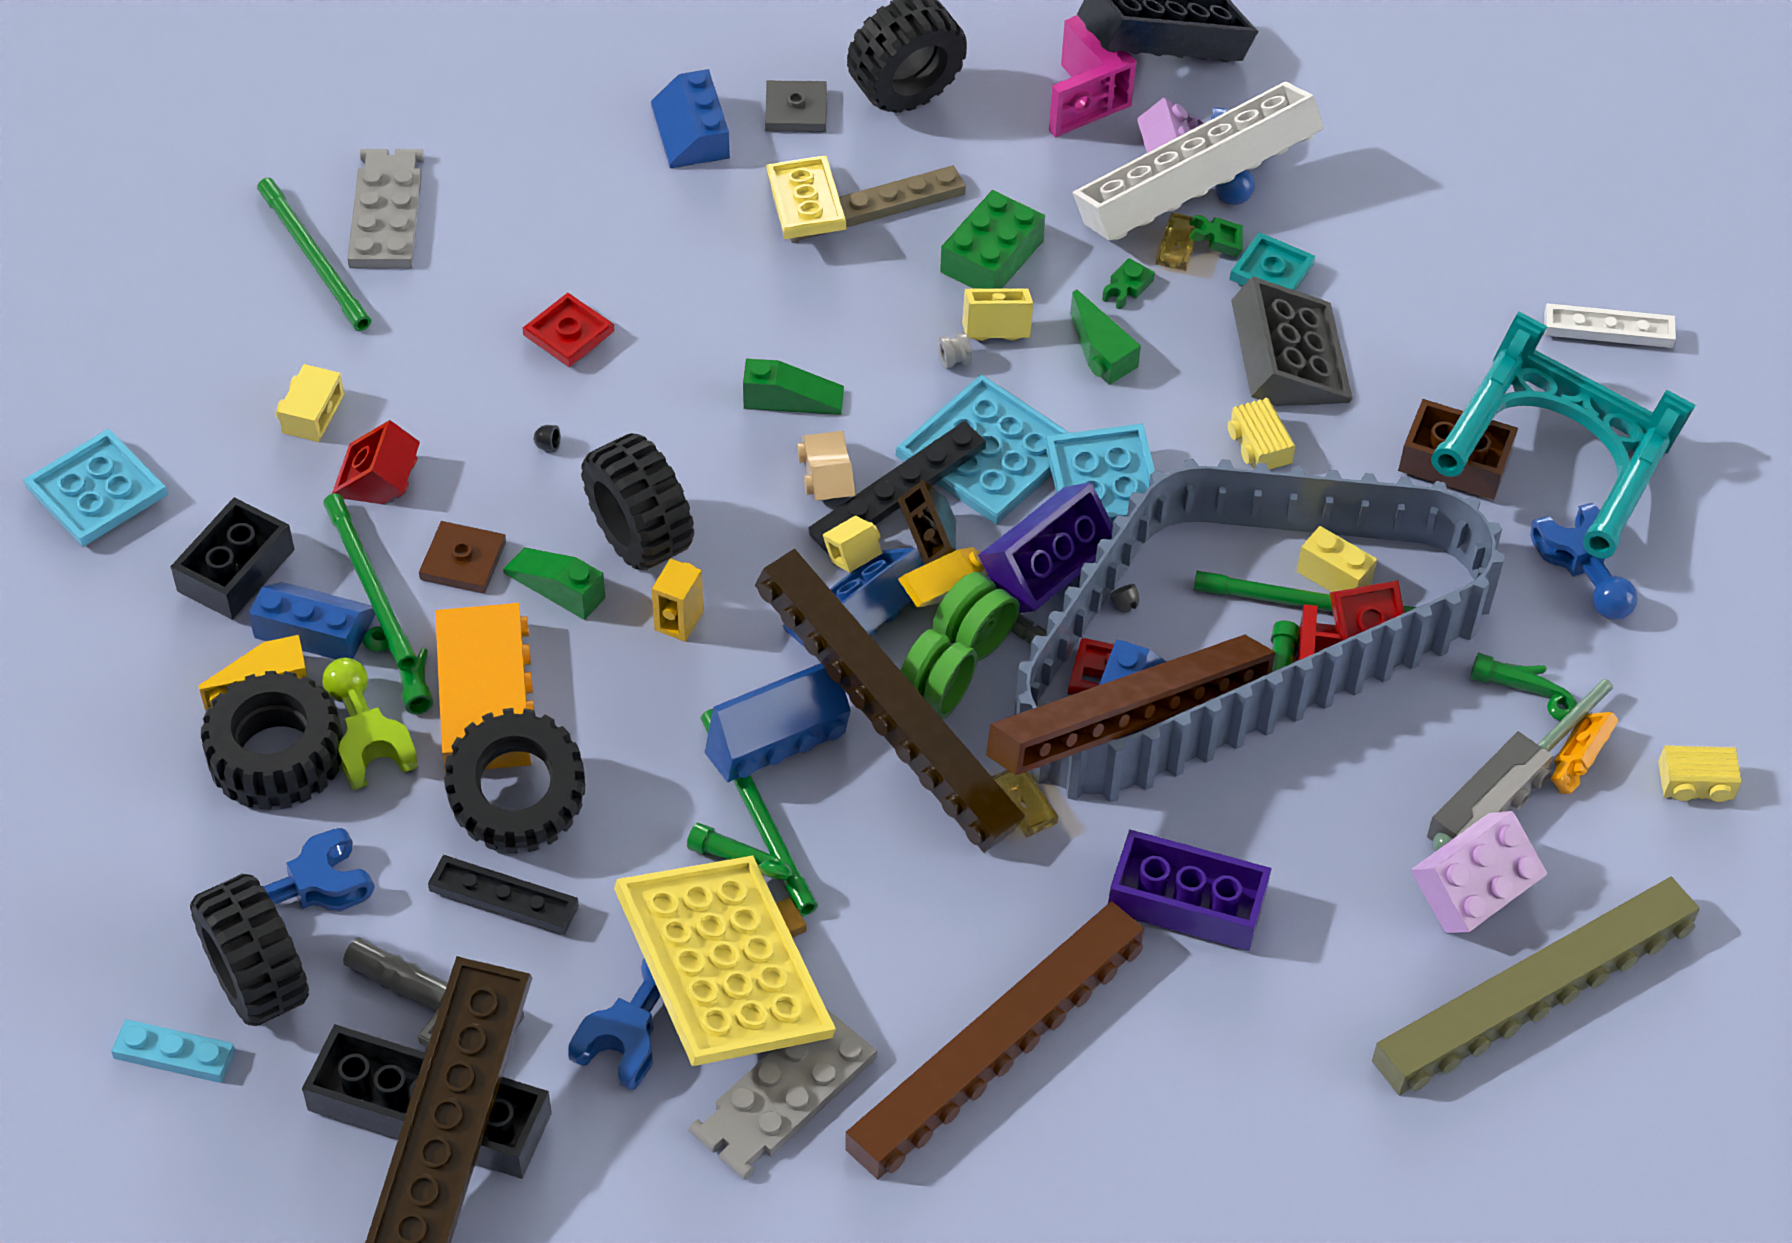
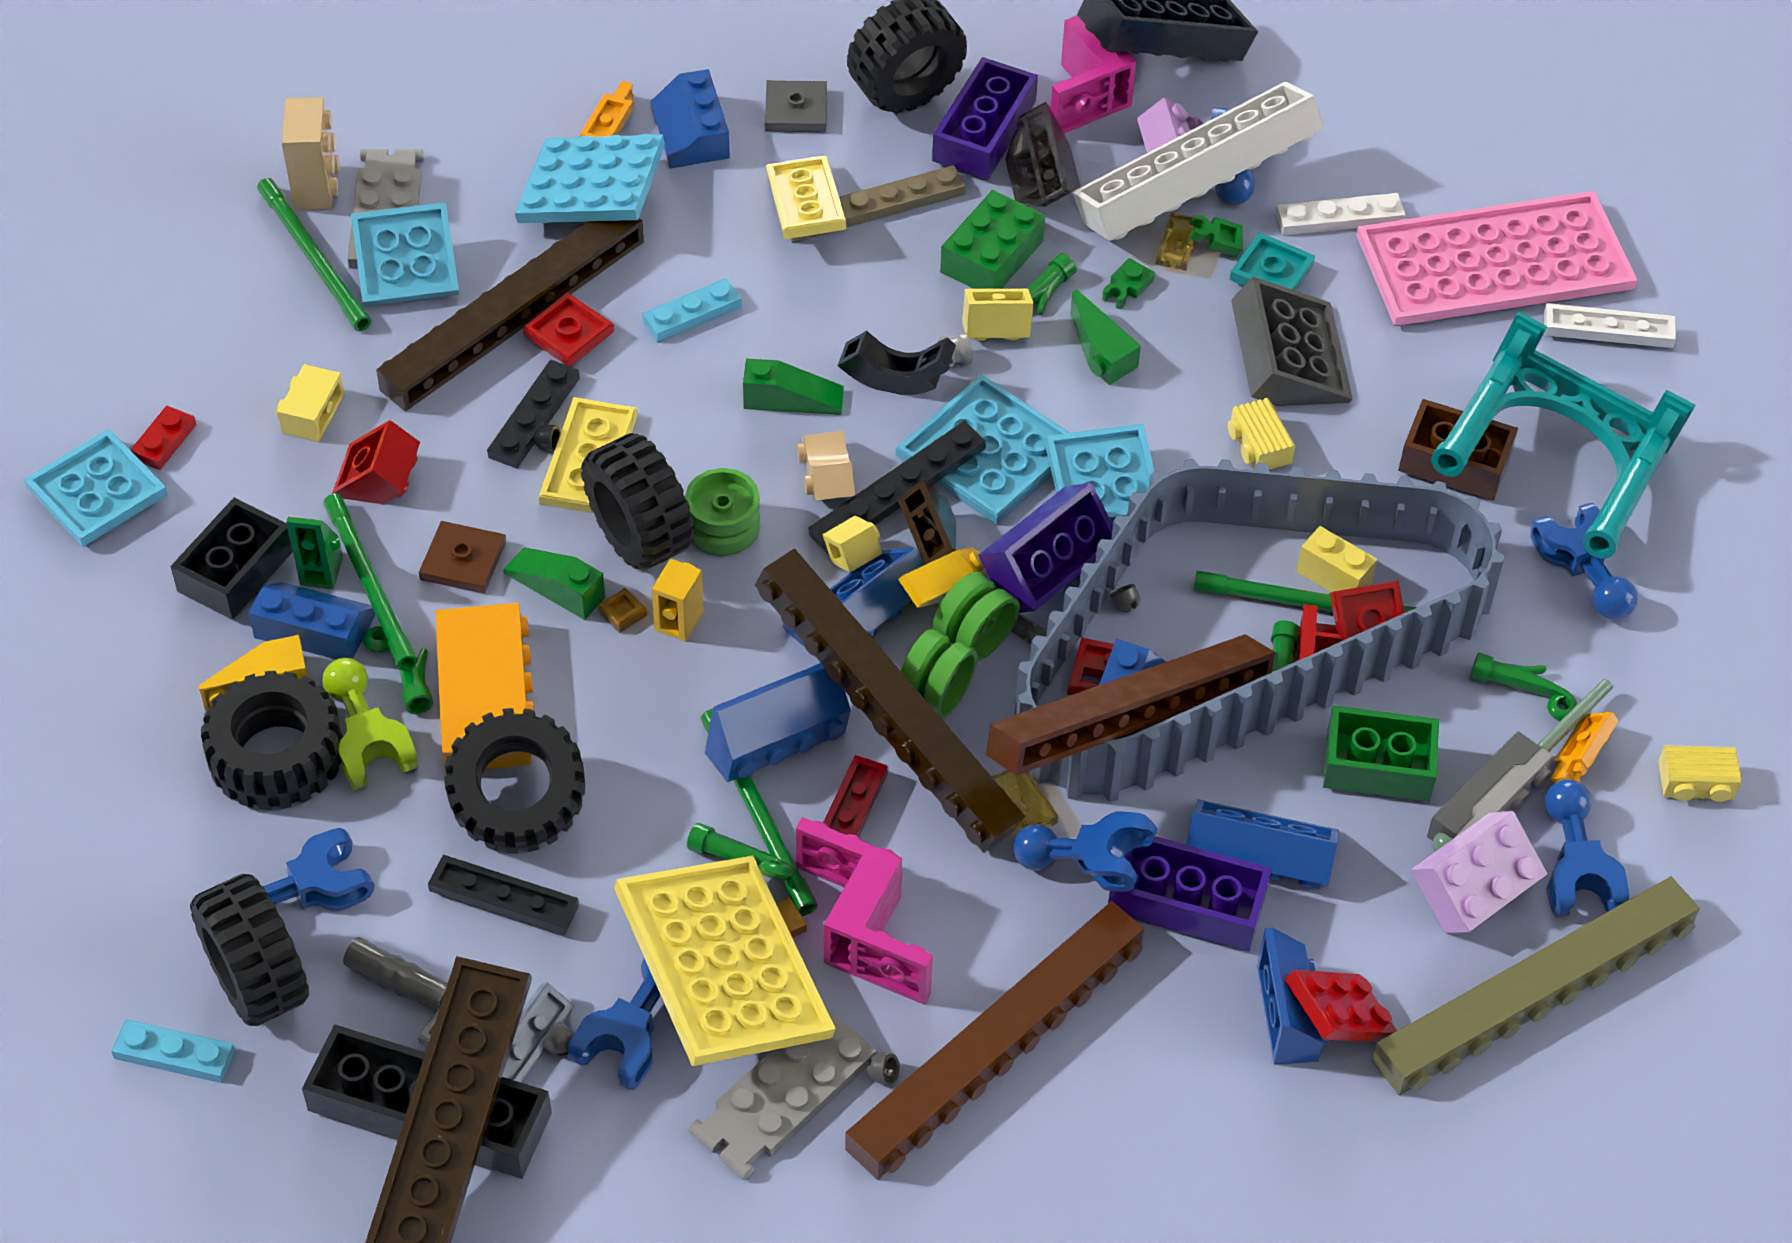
(163, 437): none -> red plate
(309, 153): none -> tan brick
(315, 552): none -> green slope
(404, 254): none -> medium azure plate
(505, 309): none -> dark brown brick
(533, 411): none -> black plate
(535, 1023): none -> sand blue tile
(558, 1039): none -> dark grey hinge
(585, 429): none -> light yellow tile
(590, 179): none -> medium azure plate
(611, 112): none -> light orange hinge
(622, 610): none -> pearl gold tile
(691, 310): none -> medium azure plate
(724, 511): none -> bright green wheel
(856, 796): none -> dark red plate
(856, 923): none -> dark pink bracket
(884, 1068): none -> dark grey hinge
(893, 370): none -> black arch
(984, 118): none -> dark purple brick
(1040, 159): none -> clear smoke wedge
(1058, 271): none -> green plant
(1096, 850): none -> blue piece
(1281, 843): none -> blue slope
(1289, 1027): none -> blue slope
(1338, 213): none -> white plate
(1341, 1005): none -> red plate
(1381, 753): none -> green brick
(1495, 258): none -> bright pink plate
(1580, 861): none -> blue piece

